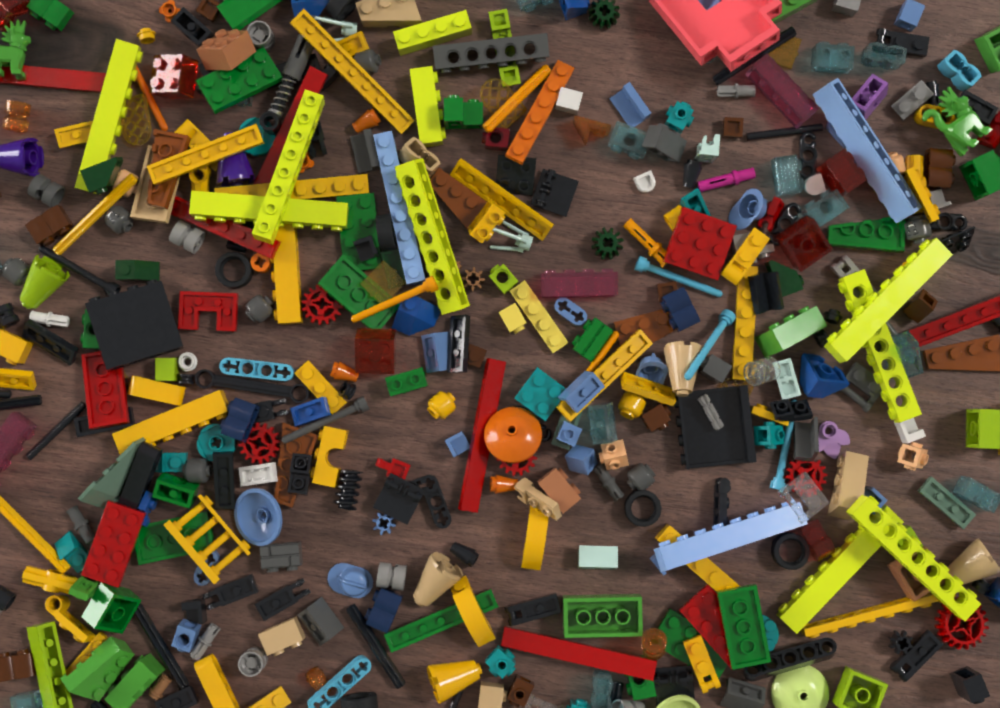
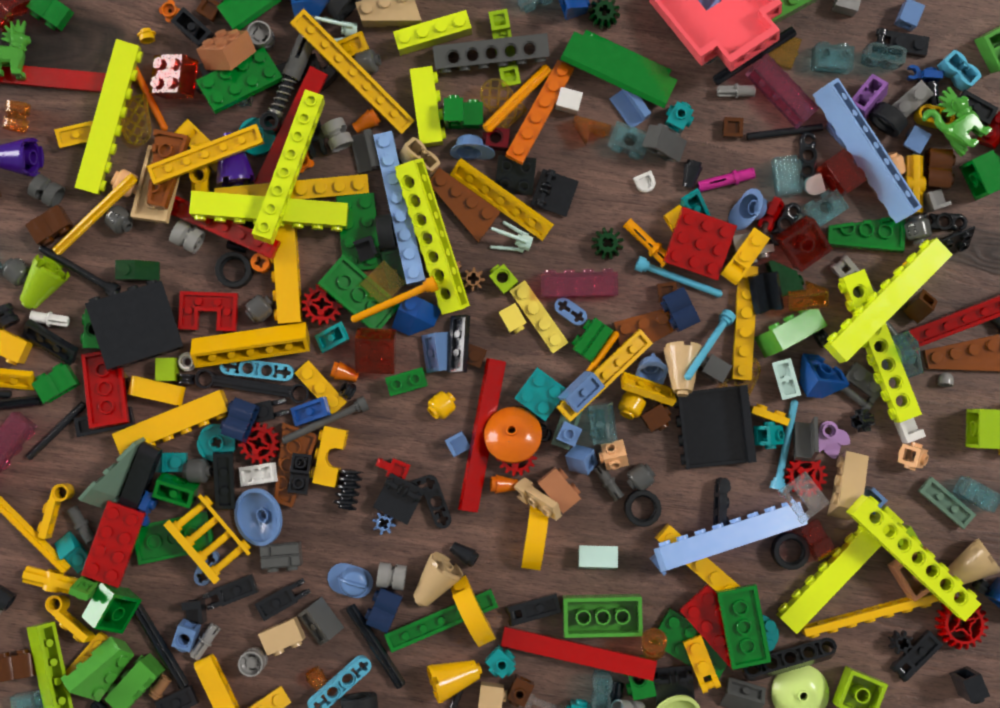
(52, 508): none -> yellow plate
(56, 383): none -> green brick
(101, 175): dark green slope -> none
(250, 345): none -> yellow brick
(332, 337): none -> teal slope
(336, 132): none -> light grey wheel
(471, 147): none -> medium blue piece
(486, 220): yellow plate -> none
(620, 67): none -> green slope
(708, 151): light aqua hinge -> none
(711, 412): light grey axle -> none
(761, 371): clear wheel -> none
(793, 411): black slope -> none
(810, 298): none -> clear orange slope
(832, 316): black plate -> none
(862, 420): none -> black gear
(888, 119): none -> black tyre
(916, 139): none -> medium blue panel
(922, 194): yellow plate -> none
(927, 75): none -> blue plate
(945, 380): none -> light grey hinge

